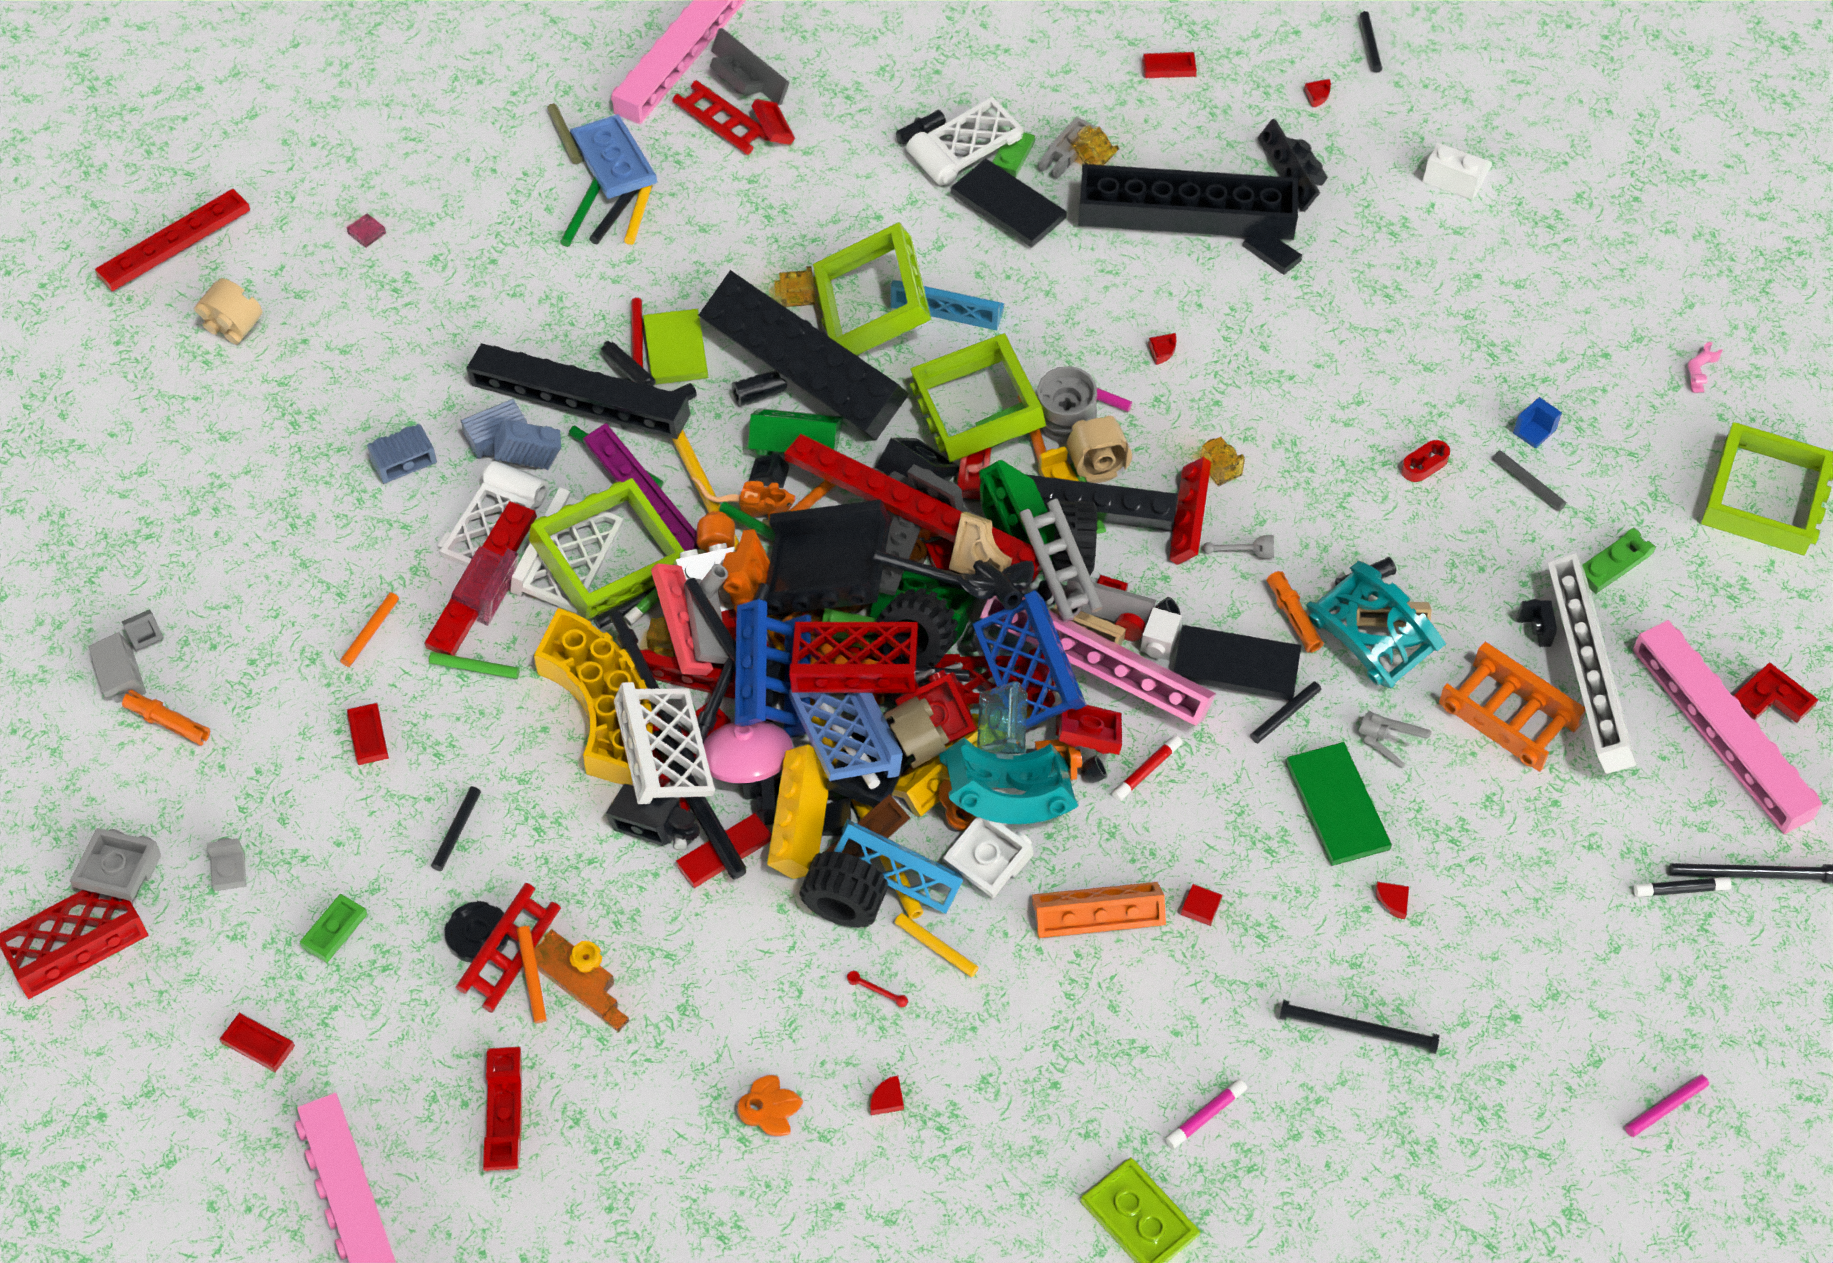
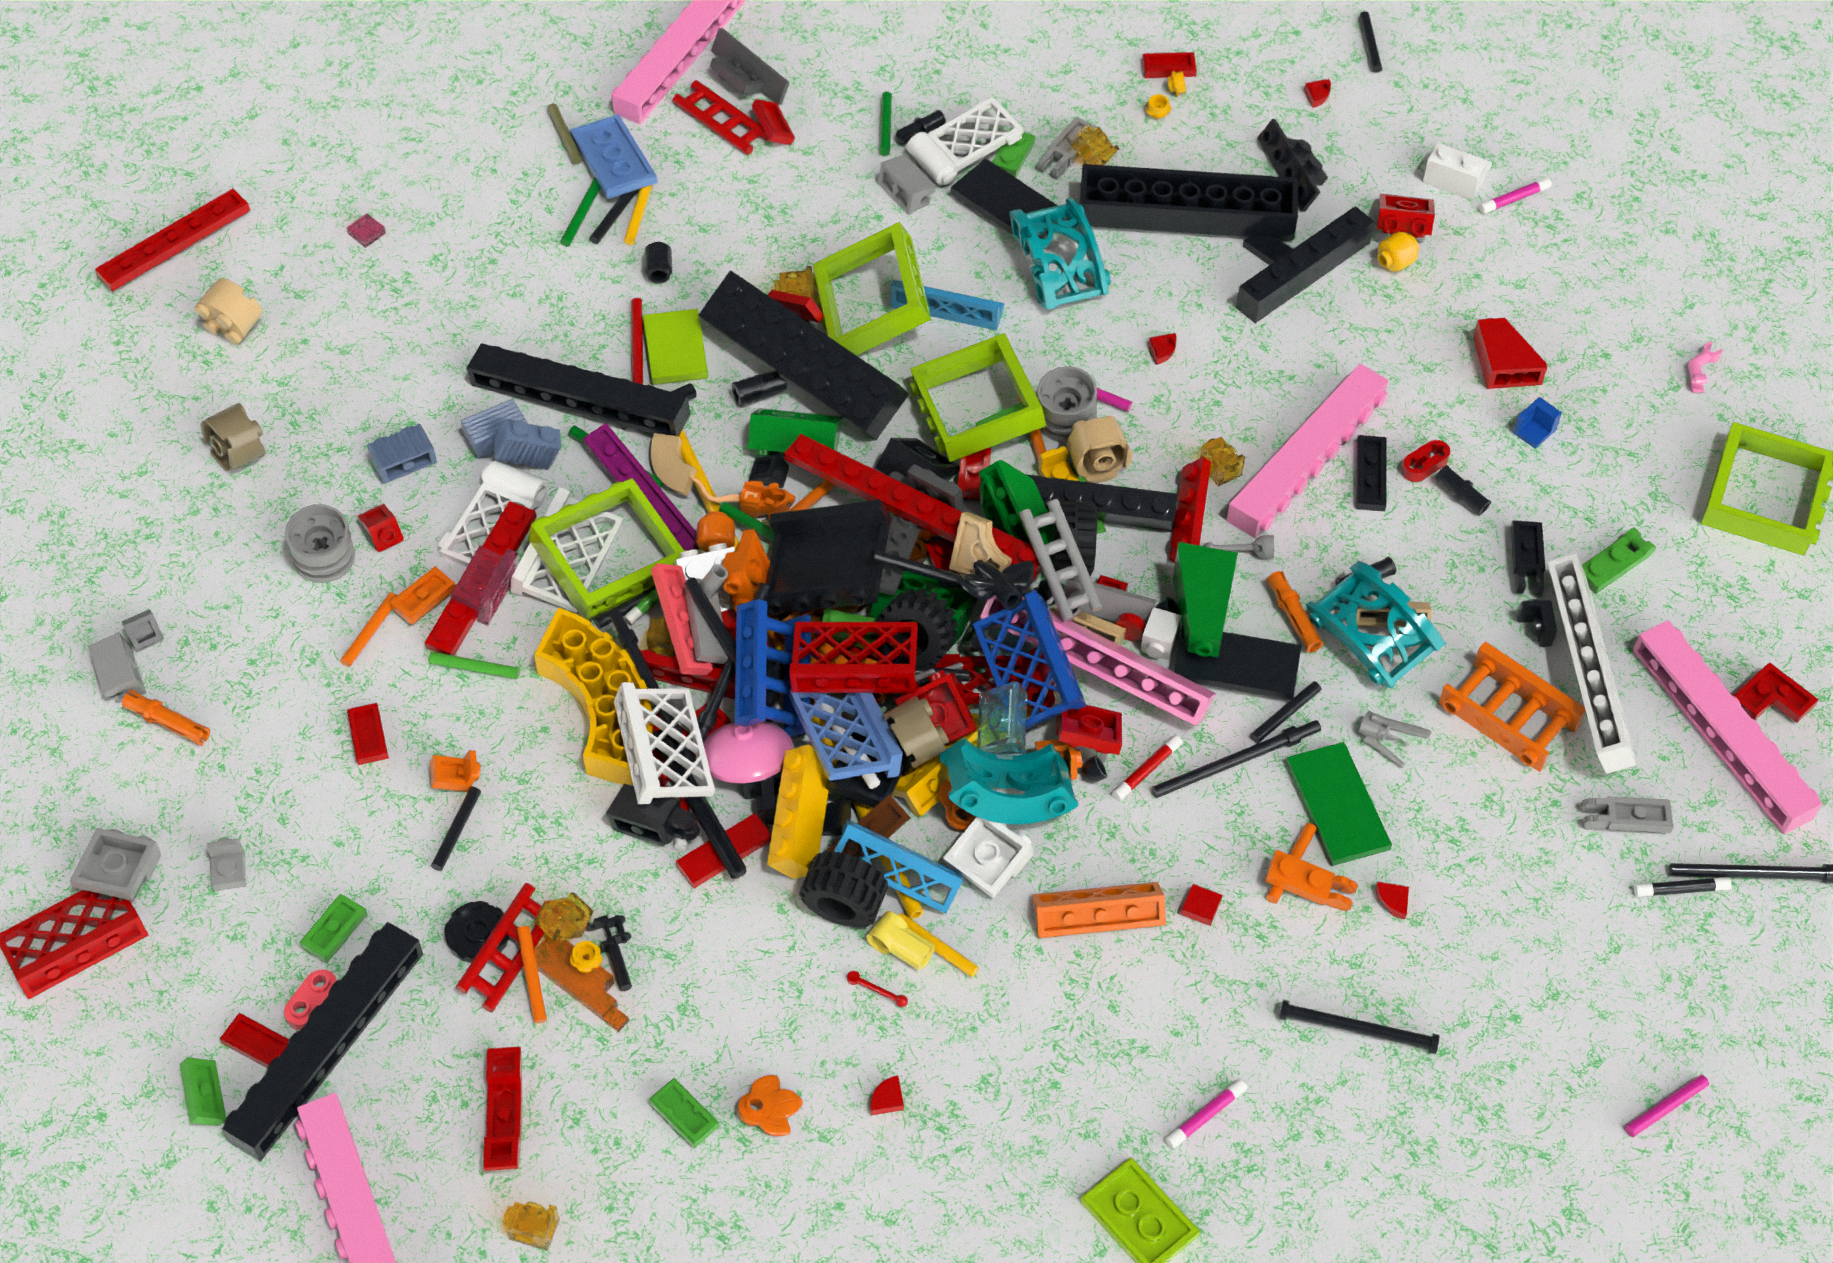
(202, 1091): none -> bright green plate
(233, 437): none -> dark tan brick
(308, 996): none -> coral plate
(320, 543): none -> light grey wheel
(322, 1041): none -> black brick
(381, 527): none -> red bracket
(423, 595): none -> orange plate
(454, 772): none -> orange bracket
(531, 1224): none -> clear yellow brick
(564, 917): none -> clear yellow brick
(612, 947): none -> black piece
(626, 364): black axle -> none
(658, 262): none -> black brick
(669, 464): none -> tan tile
(684, 1113): none -> bright green plate
(798, 304): none -> red tile
(885, 131): none -> green bar
(893, 936): none -> light yellow piece
(905, 183): none -> light grey hinge
(1026, 230): none -> teal fence
(1158, 106): none -> yellow plate
(1177, 83): none -> yellow plate
(1203, 592): none -> green slope
(1288, 737): none -> black bar
(1297, 851): none -> orange bar
(1304, 264): none -> black brick
(1307, 451): none -> bright pink brick
(1309, 881): none -> orange hinge
(1371, 473): none -> black tile
(1397, 251): none -> yellow head
(1405, 215): none -> red plate
(1463, 490): none -> black pin
(1506, 356): none -> red slope
(1515, 195): none -> dark pink bar
(1528, 554): none -> black hinge
(1529, 480): dark grey bar -> none
(1628, 814): none -> light grey hinge

